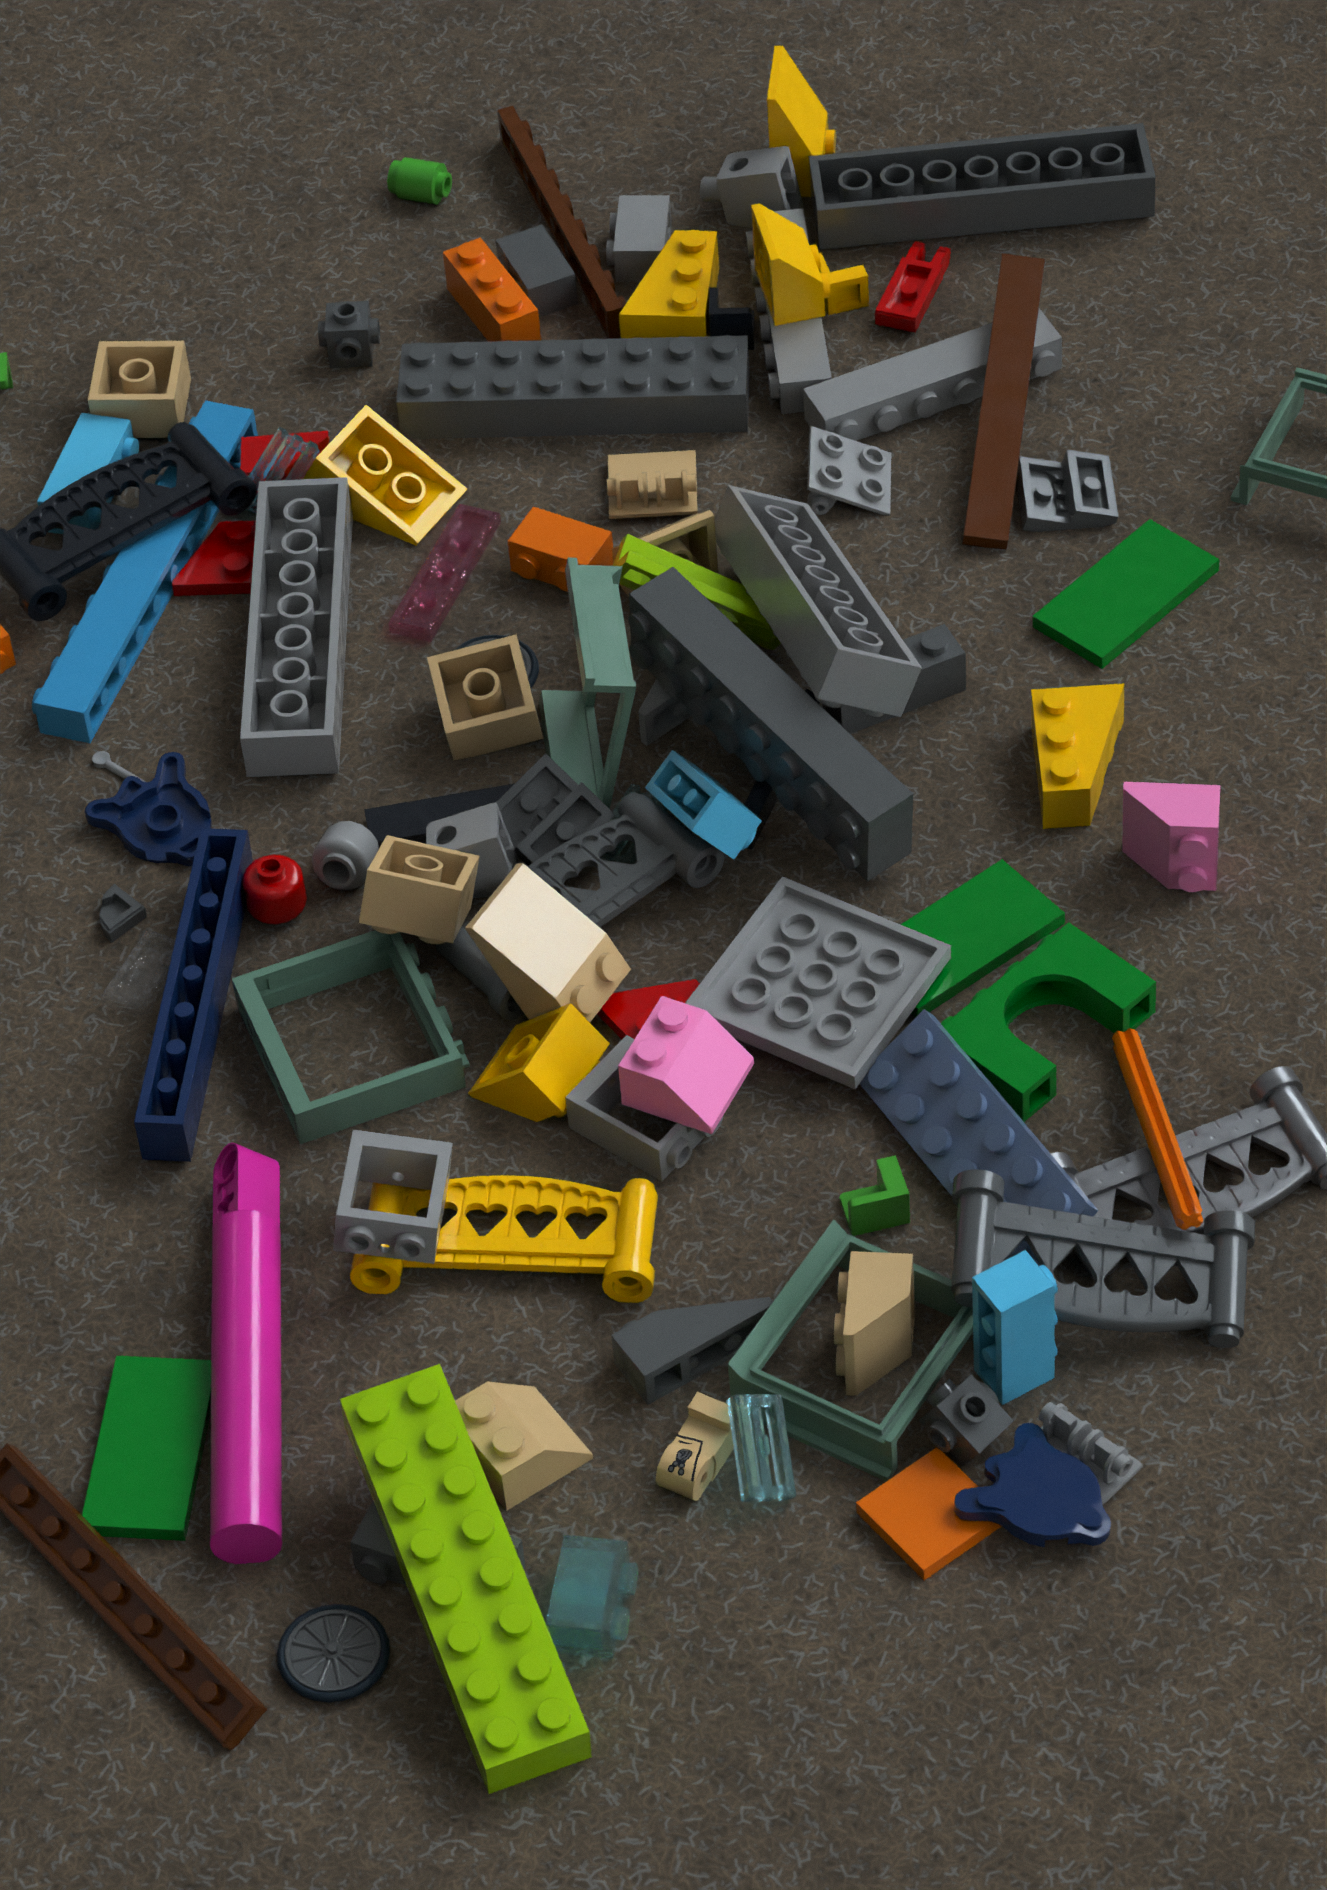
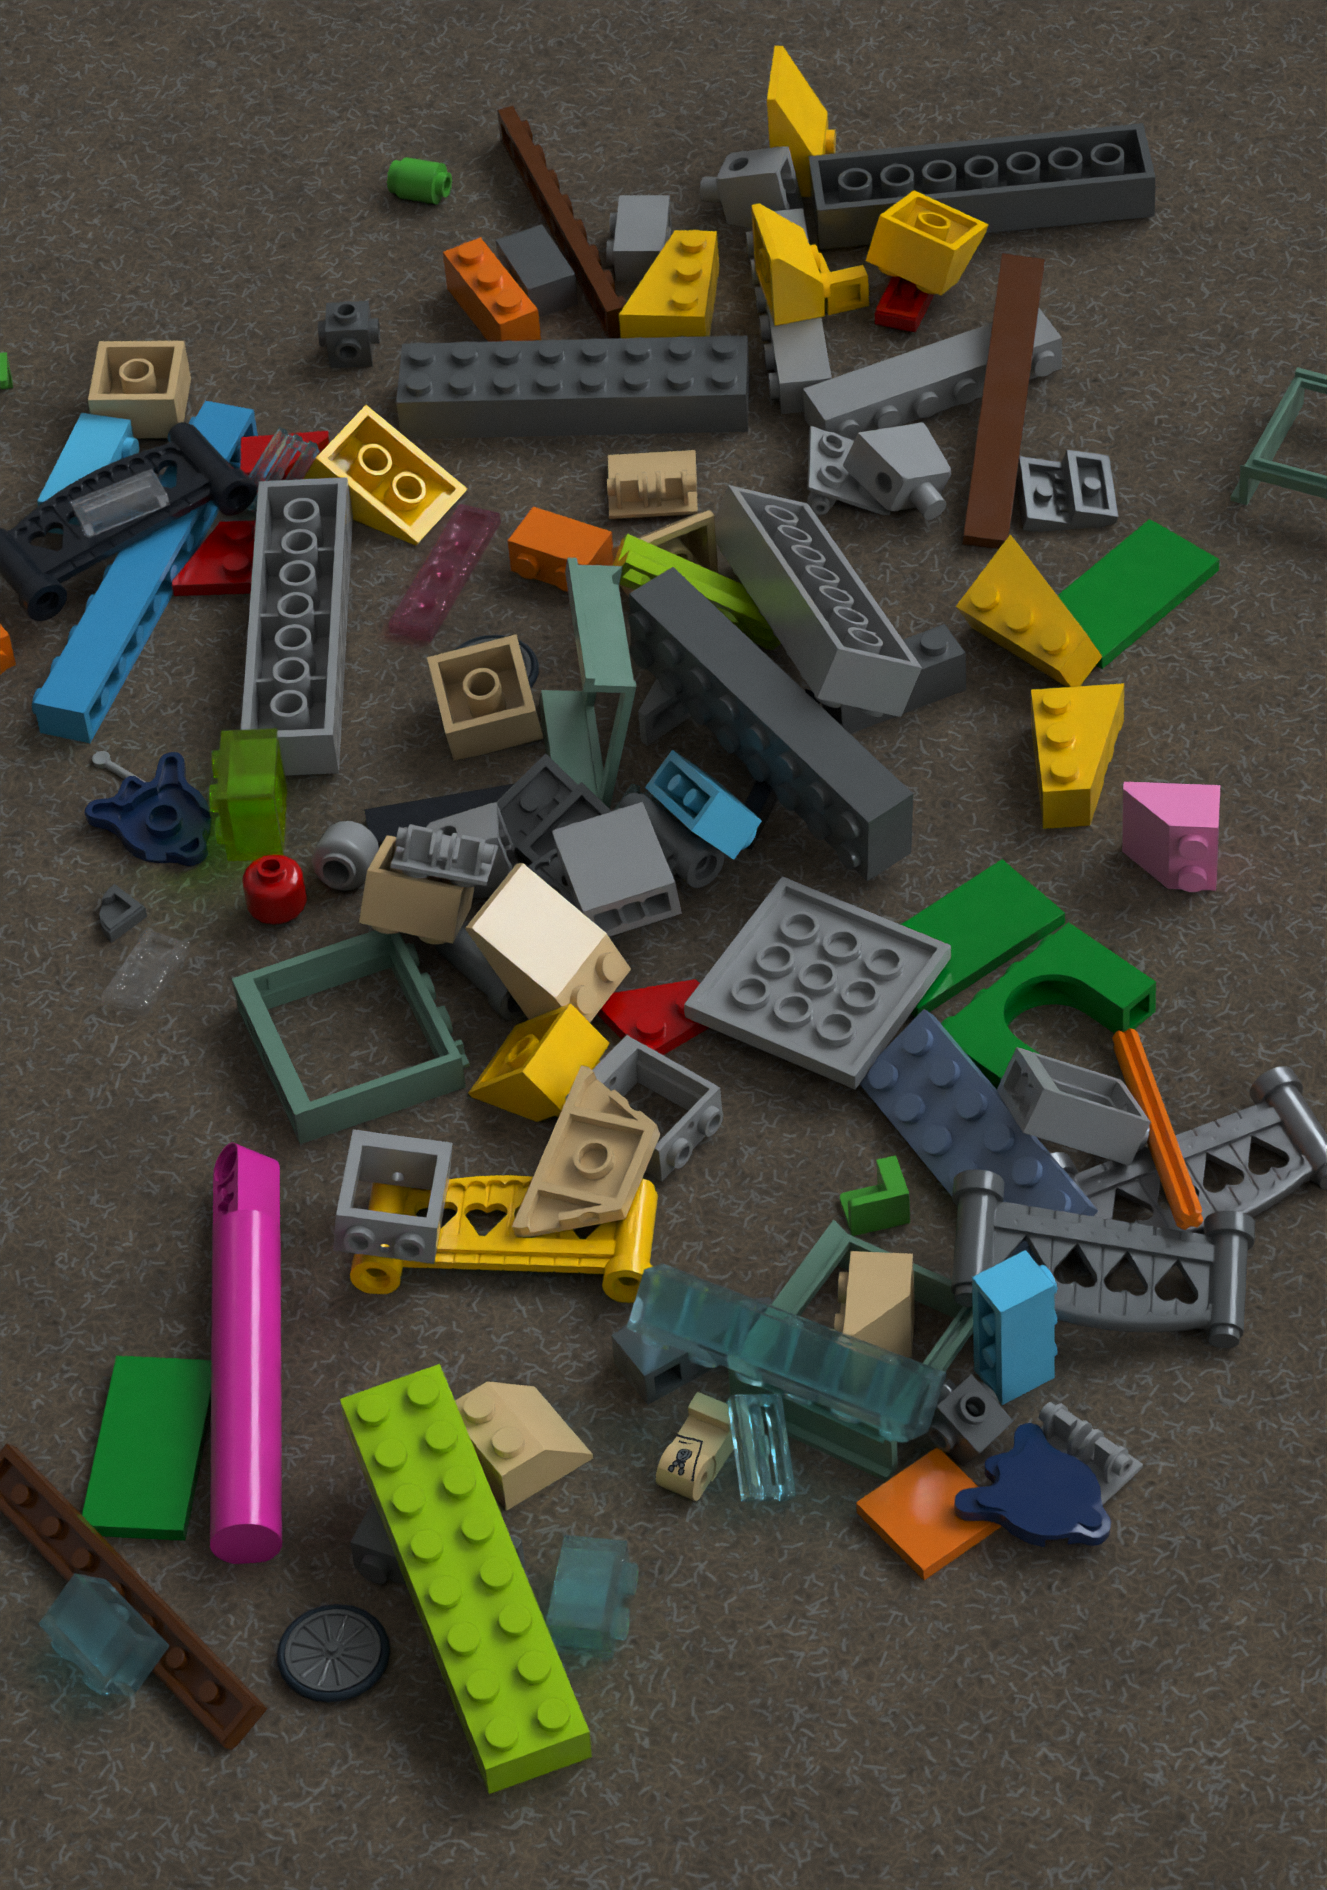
(102, 1636): none -> clear light blue brick
(119, 503): none -> clear tile
(194, 997): dark blue brick -> none
(249, 794): none -> clear neon green brick
(461, 860): none -> light grey hinge
(589, 1162): none -> tan wing
(617, 870): none -> light grey brick
(683, 1066): bright pink slope -> none
(730, 320): black panel -> none
(787, 1352): none -> clear light blue brick
(901, 468): none -> light grey torso
(925, 242): none -> yellow slope
(1025, 616): none -> yellow wedge
(1073, 1106): none -> light grey window

